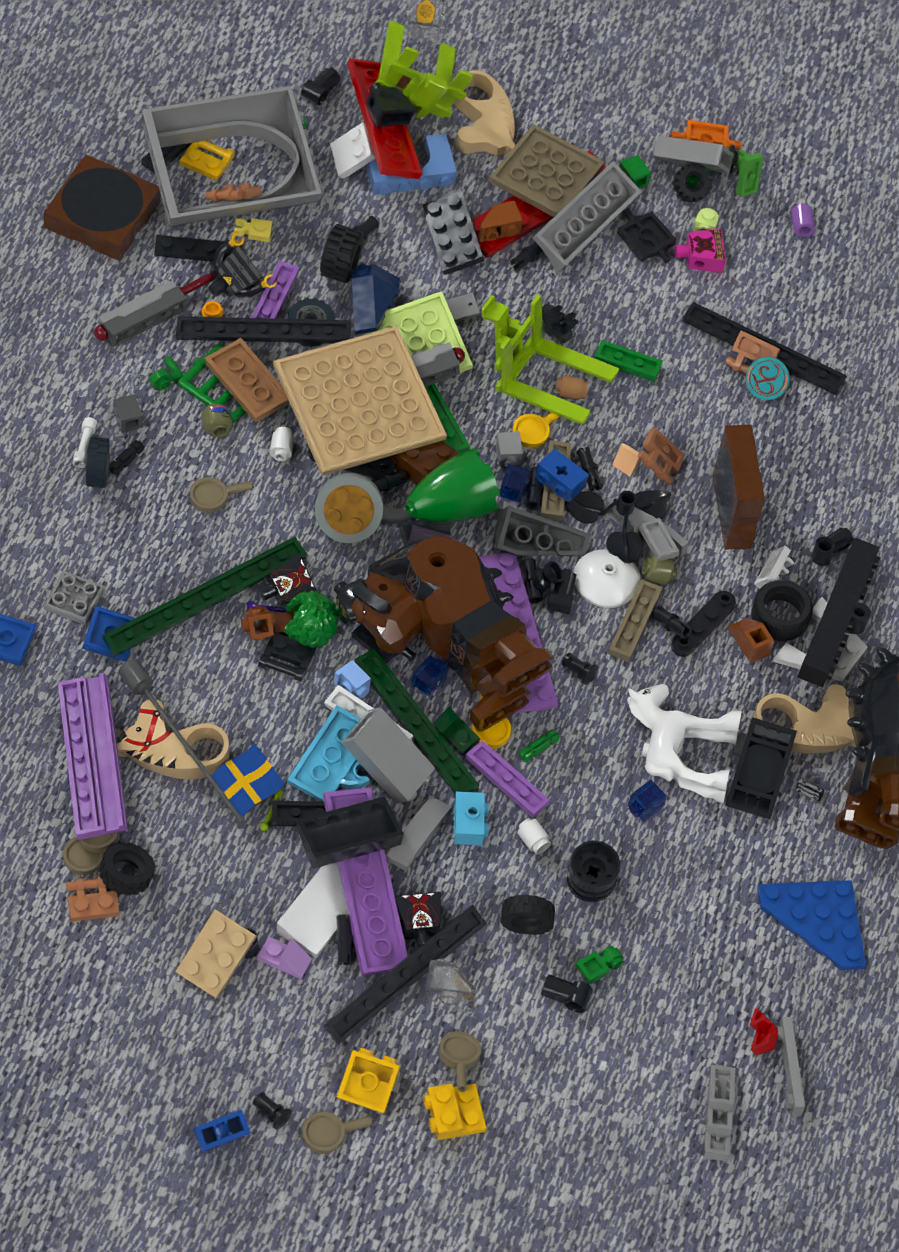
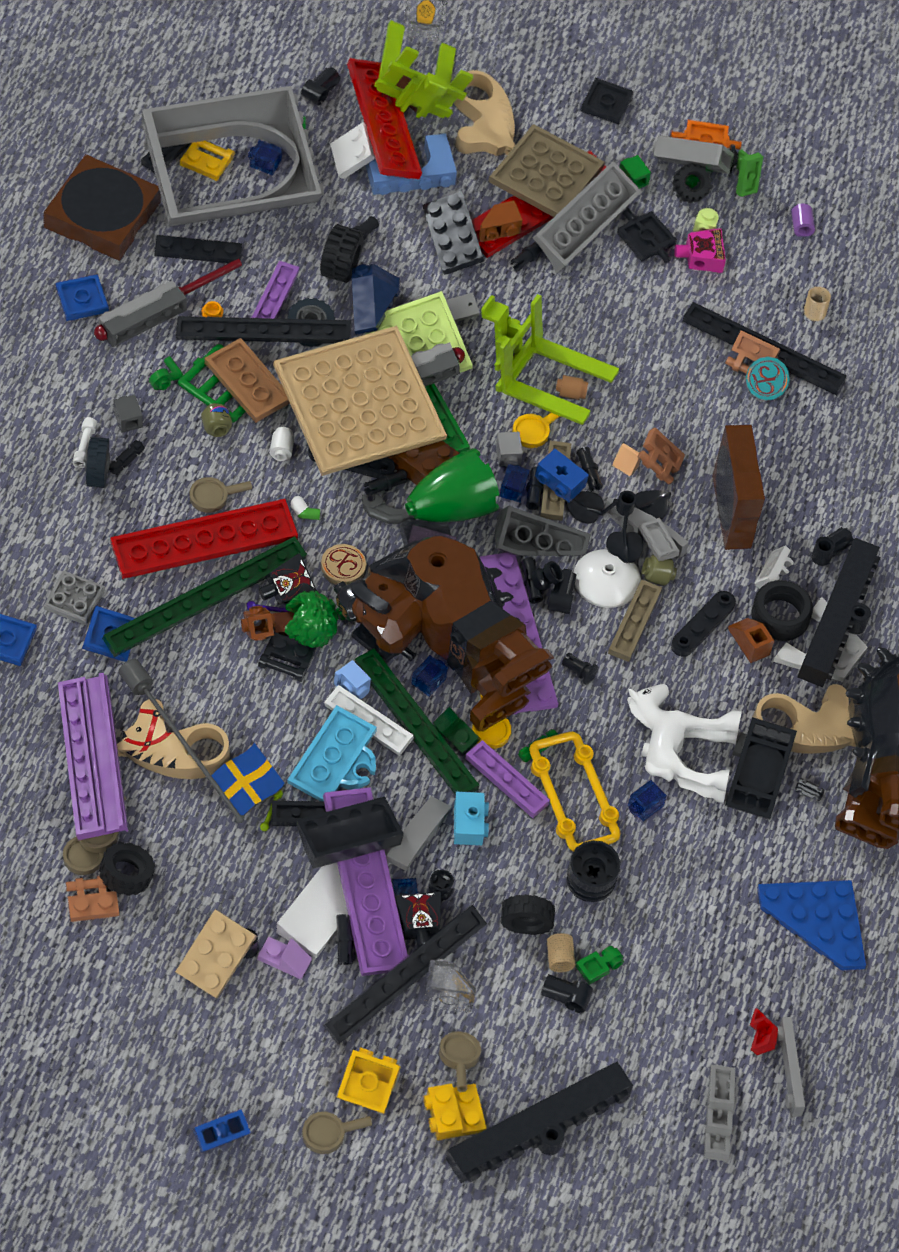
(81, 297): none -> blue plate
(203, 538): none -> red plate
(233, 193): nougat plate -> none
(235, 272): black torso -> none
(256, 230): light yellow plate -> none
(265, 157): none -> clear blue brick
(275, 1112): black pin -> none
(302, 510): none -> arm
(343, 564): none -> tan tile
(349, 508): wheel -> none
(388, 755): light grey brick -> none
(389, 106): black torso -> none
(404, 886): none -> clear blue tile
(444, 881): none -> black wheel
(534, 836): white brick -> none
(538, 1123): none -> black hinge
(557, 323): black plate -> none
(561, 952): none -> tan piece
(583, 755): none -> yellow bar
(607, 101): none -> black plate
(629, 360): green plate -> none
(671, 622): black pin -> none
(817, 303): none -> tan piece

